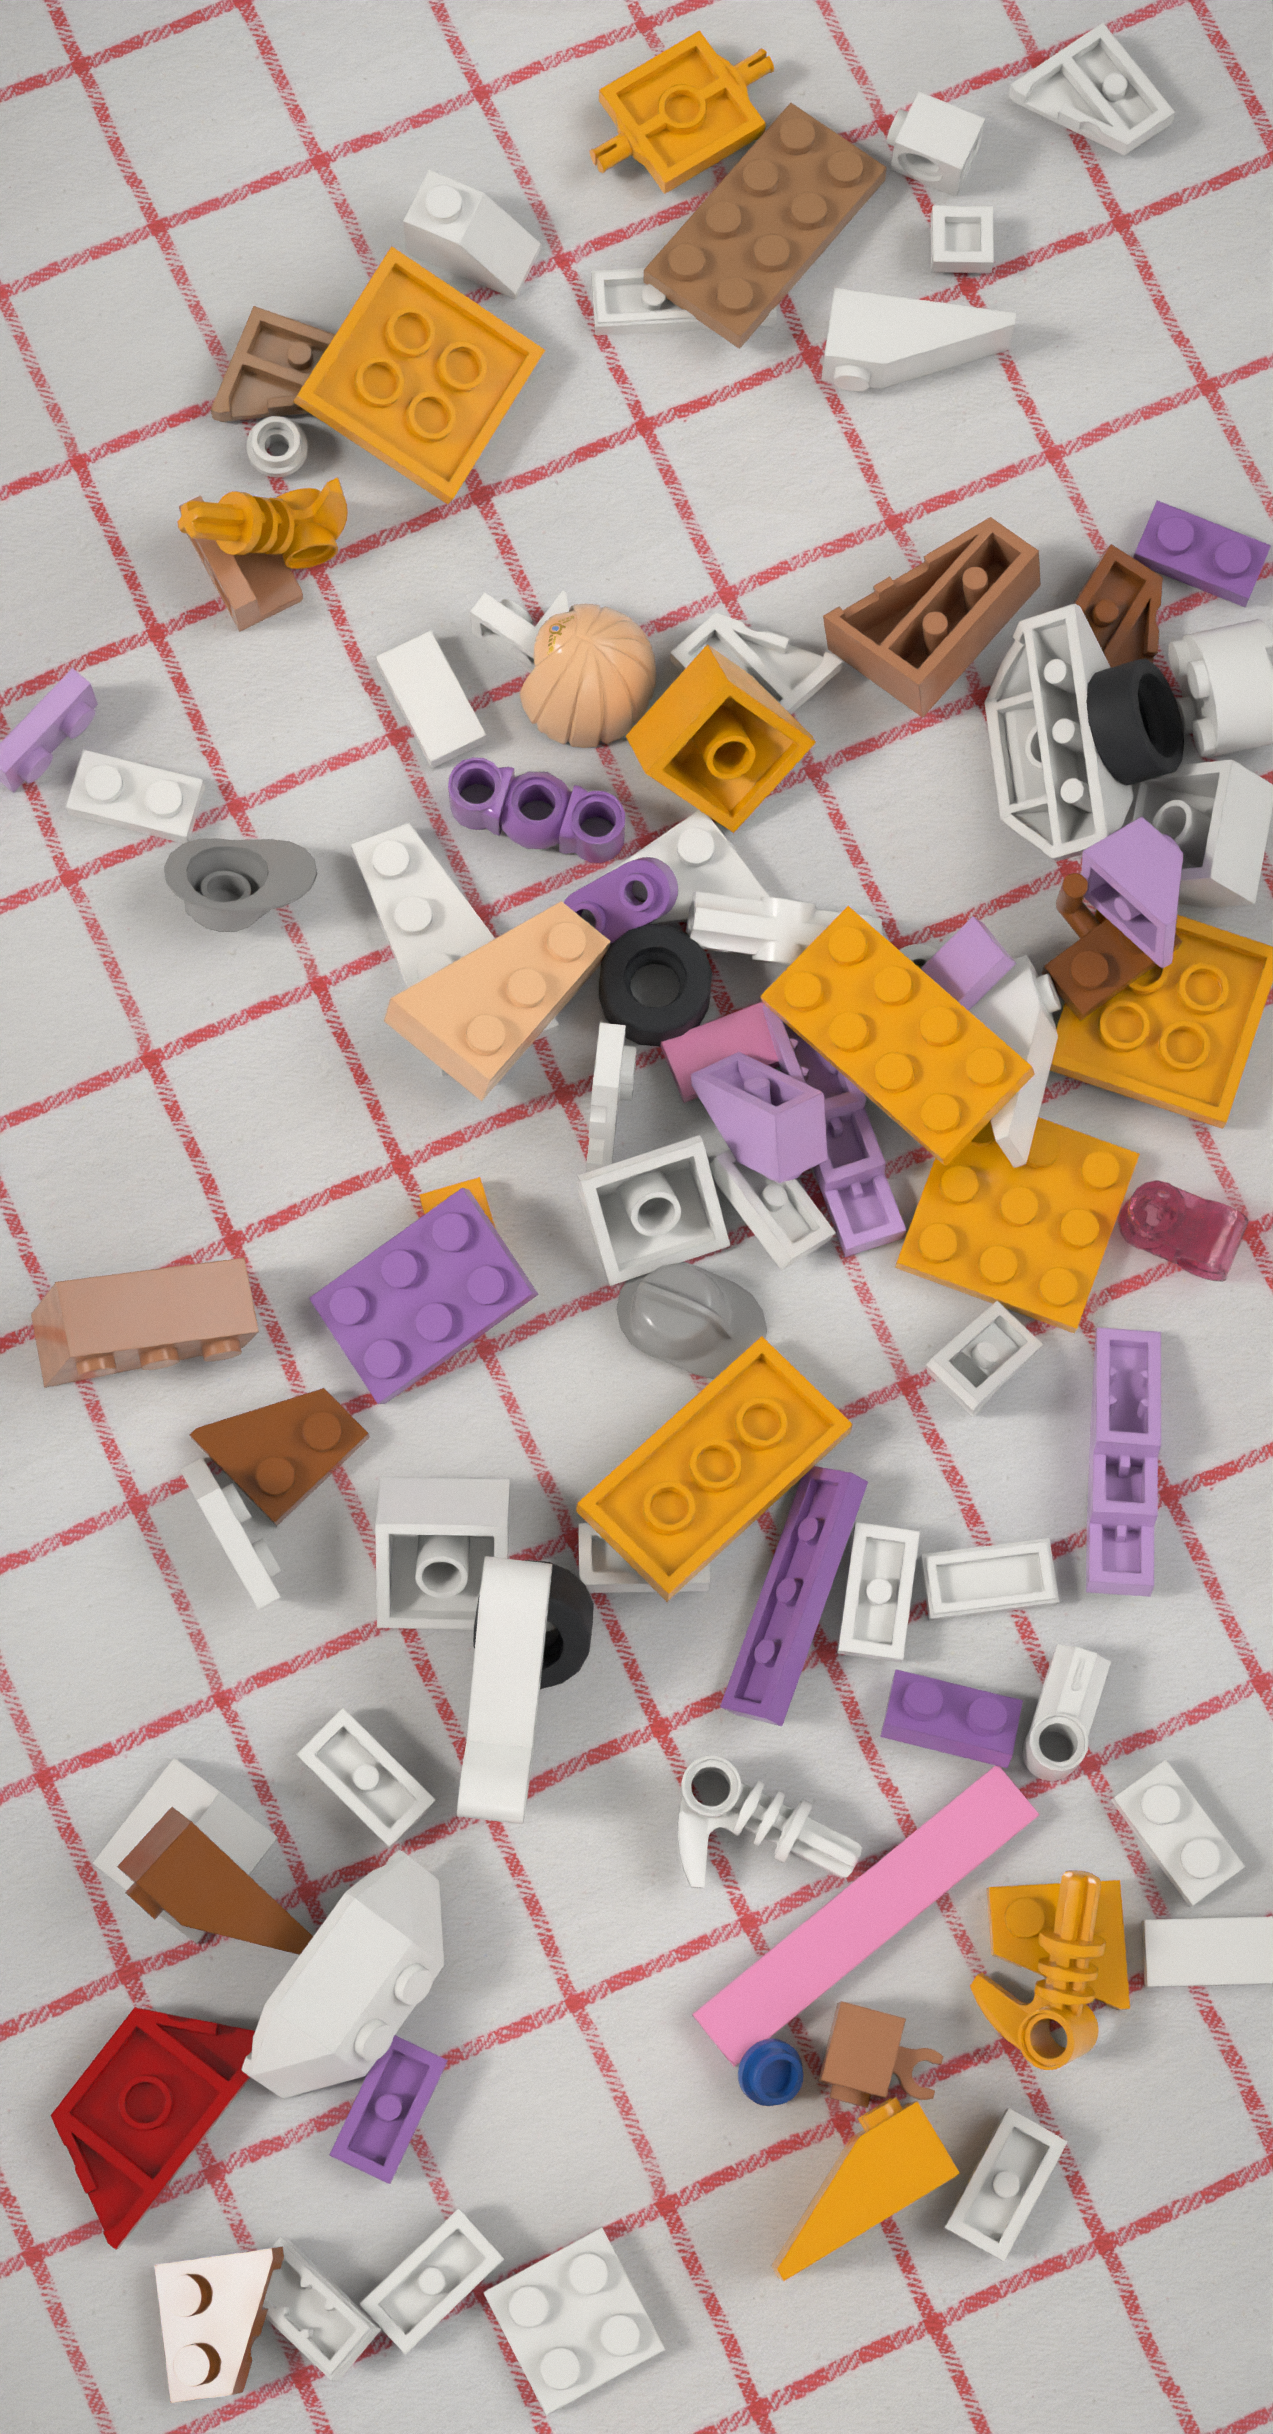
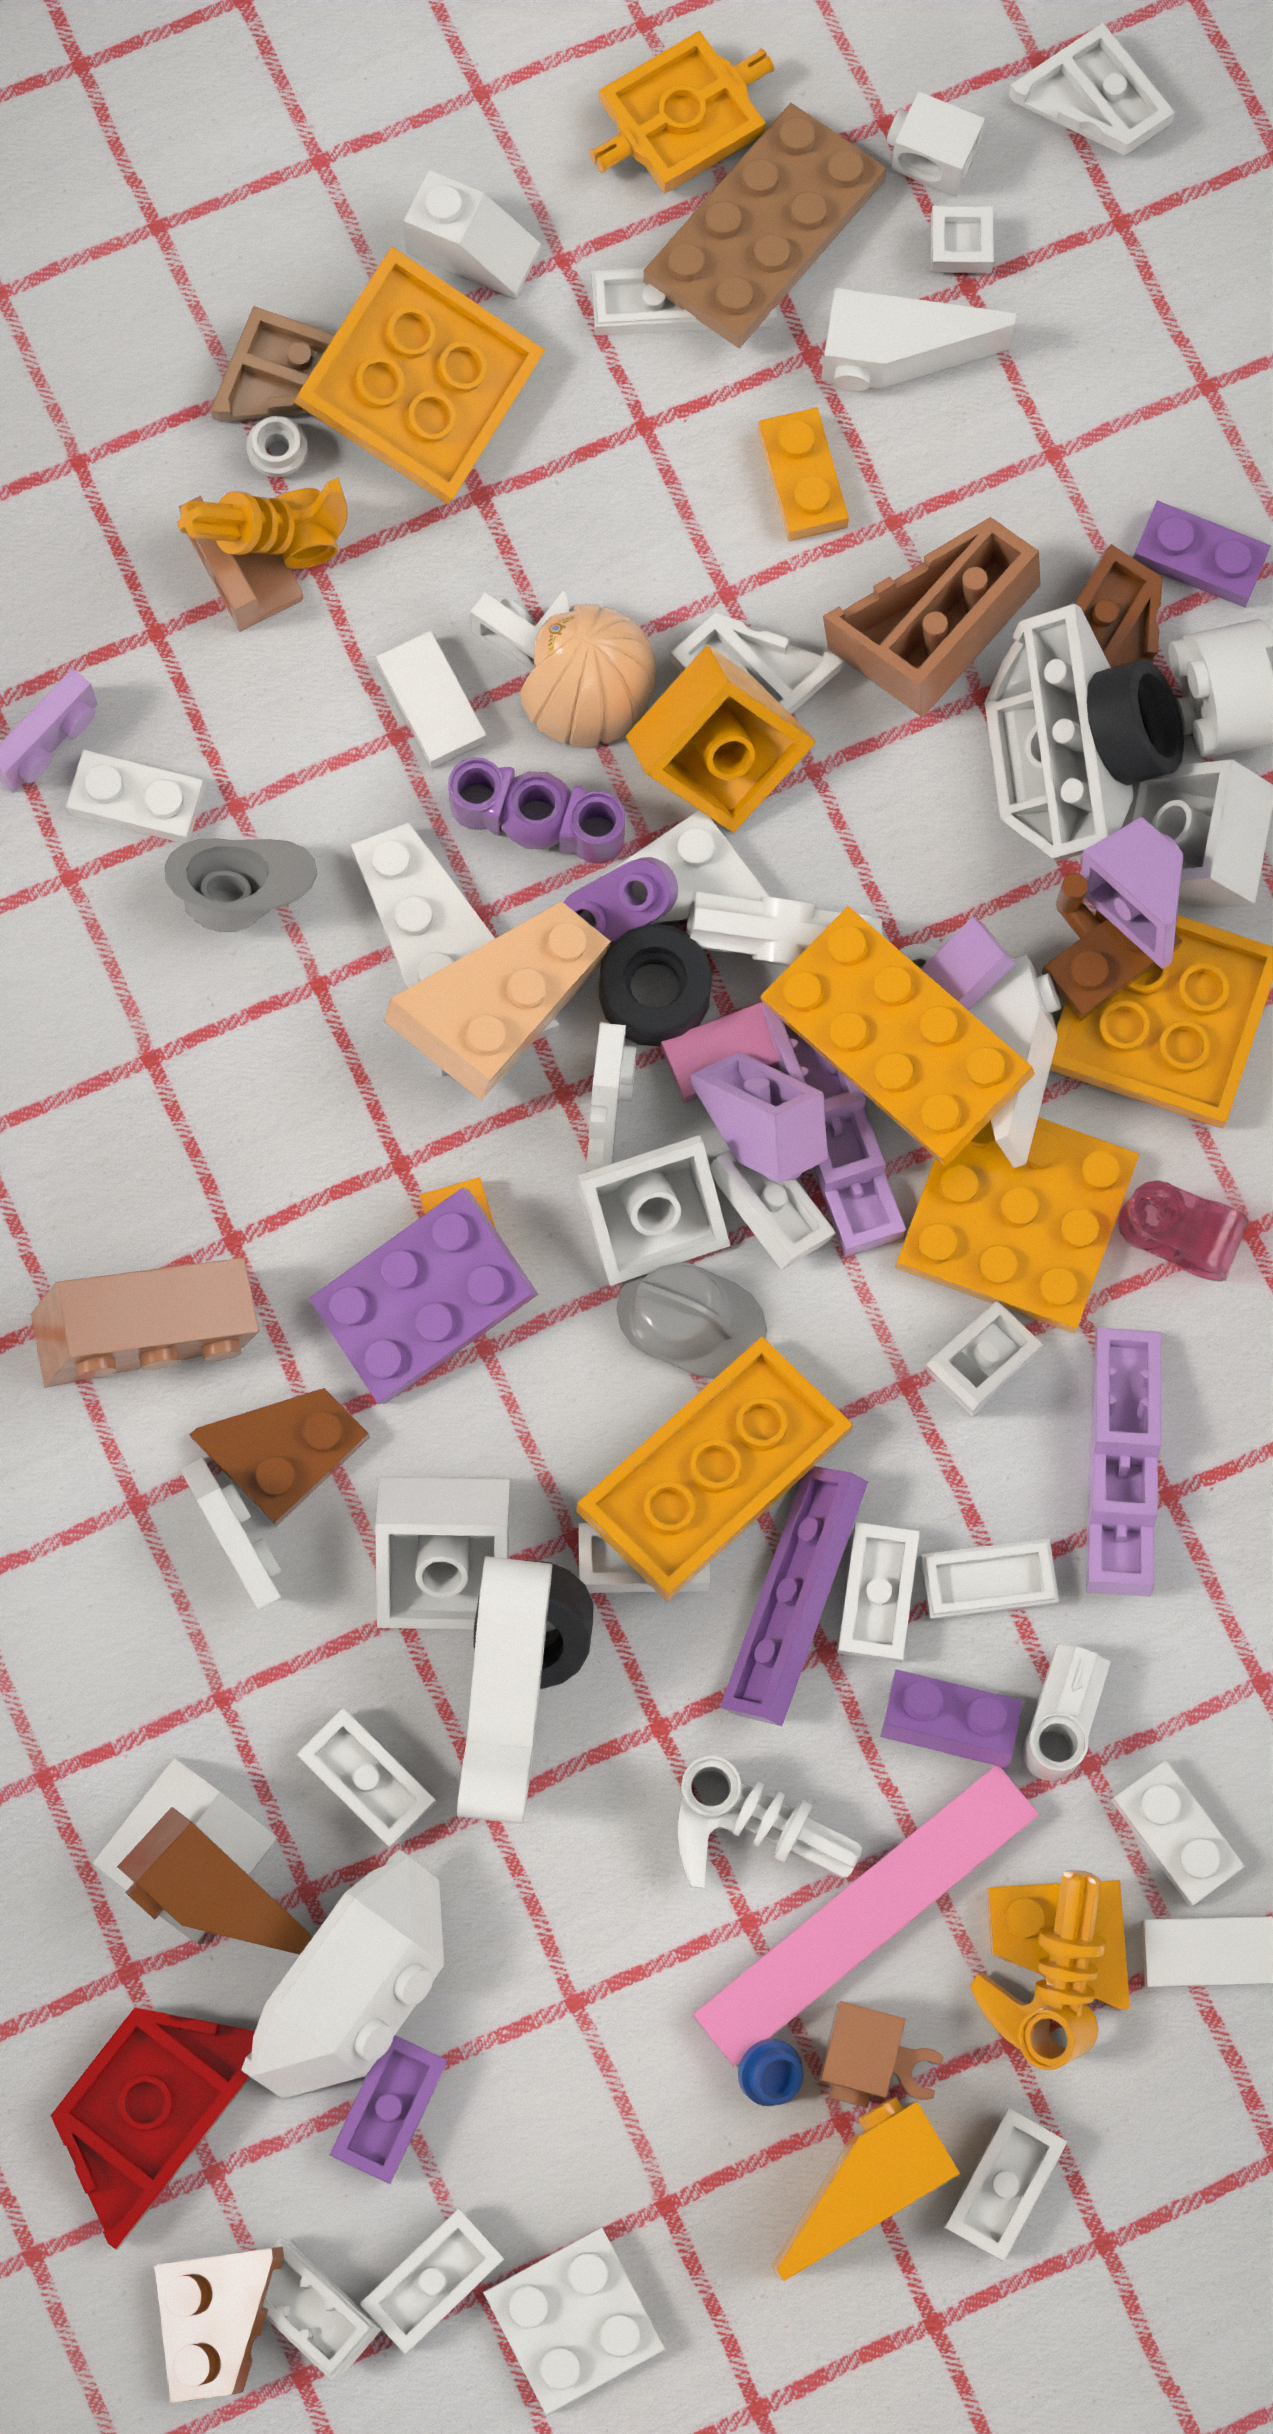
(803, 474): none -> light orange plate

